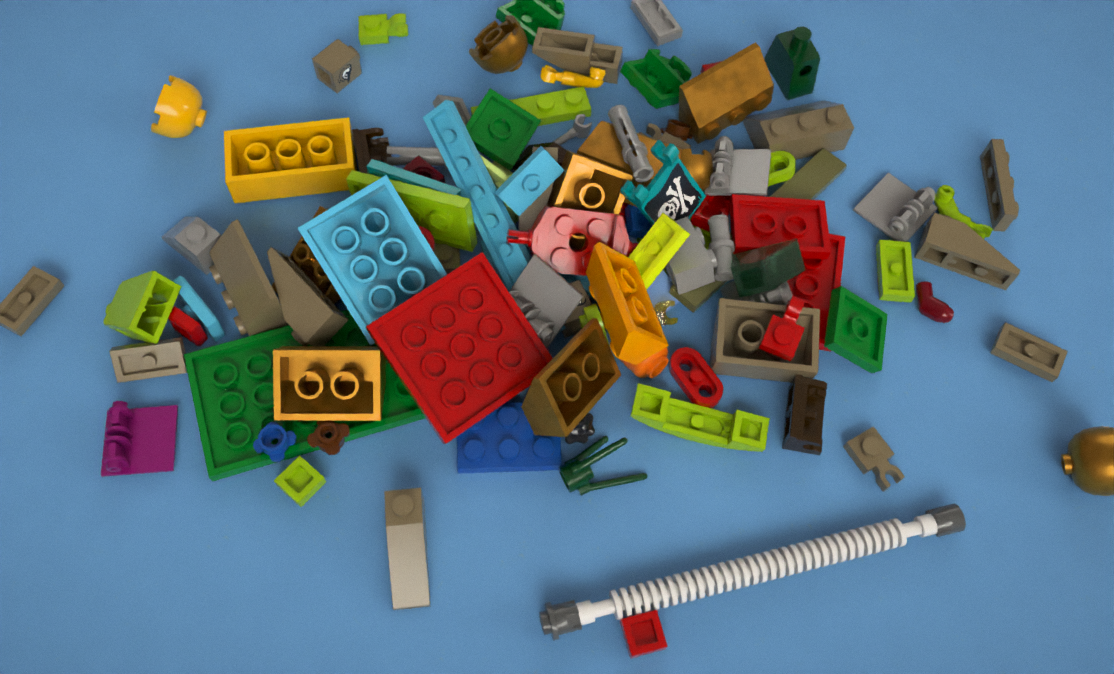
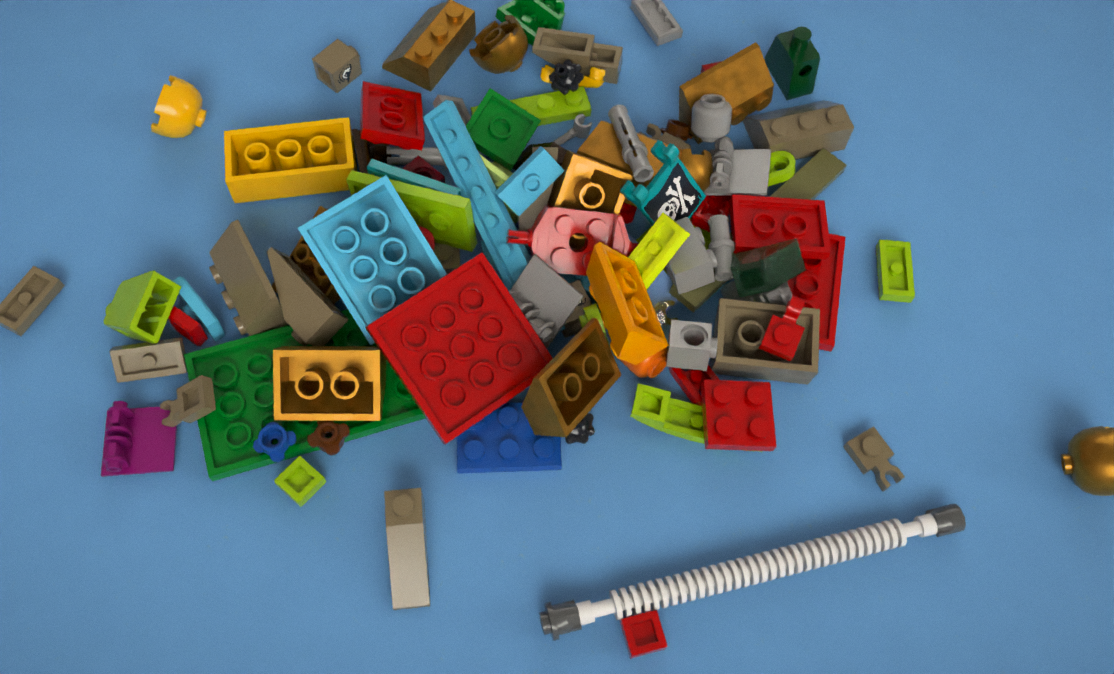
(192, 402): none -> dark tan plate
(193, 241): light grey slope -> none
(377, 28): lime plate -> none
(391, 116): none -> red plate
(433, 44): none -> pearl gold slope
(566, 77): none -> black plant
(578, 472): dark green plant -> none
(636, 222): blue tile -> none
(657, 77): green slope -> none
(690, 345): none -> light grey brick
(711, 117): none -> light grey head
(737, 415): none -> red plate
(804, 415): dark brown hinge -> none
(856, 330): green plate -> none
(897, 208): light grey hinge -> none
(931, 306): dark red arm -> none
(948, 207): lime arm -> none
(963, 251): dark tan slope -> none
(998, 185): dark tan plate -> none
(1029, 352): dark tan plate -> none

